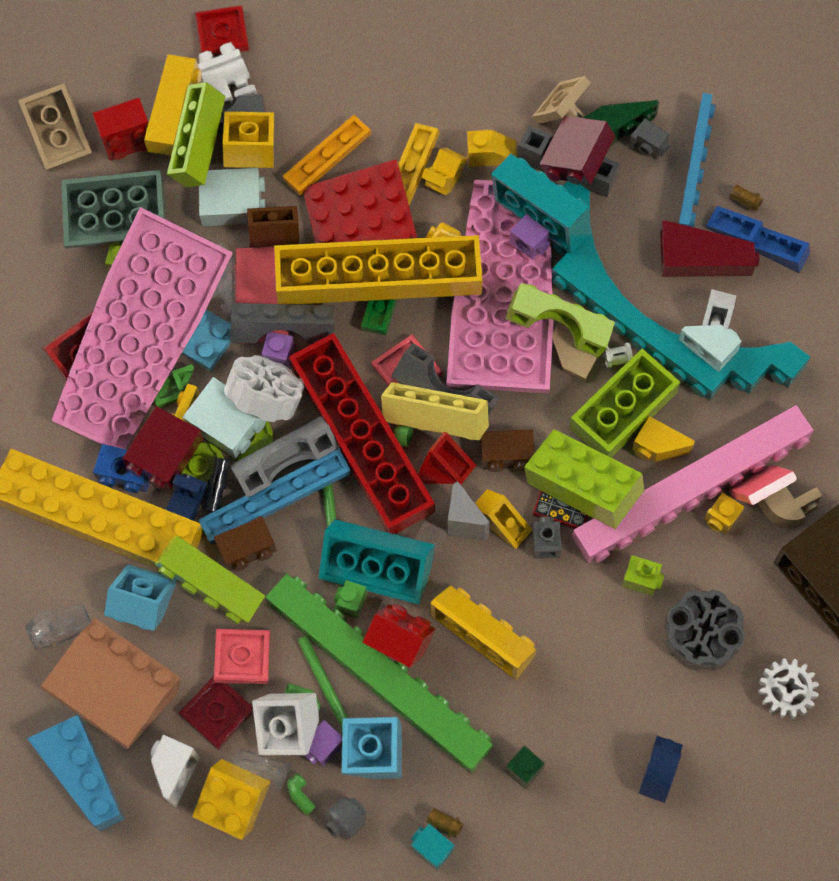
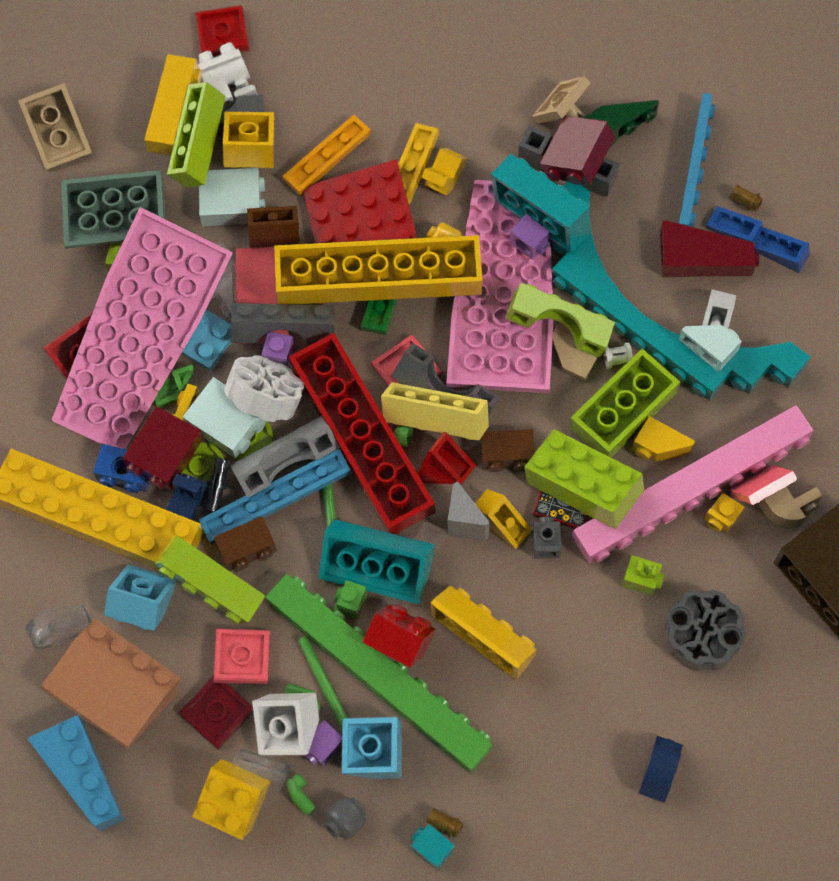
(122, 128): red brick -> none
(173, 767): white slope -> none
(488, 148): yellow slope -> none
(525, 767): dark green brick -> none
(650, 140): dark grey brick -> none
(799, 690): white gear -> none

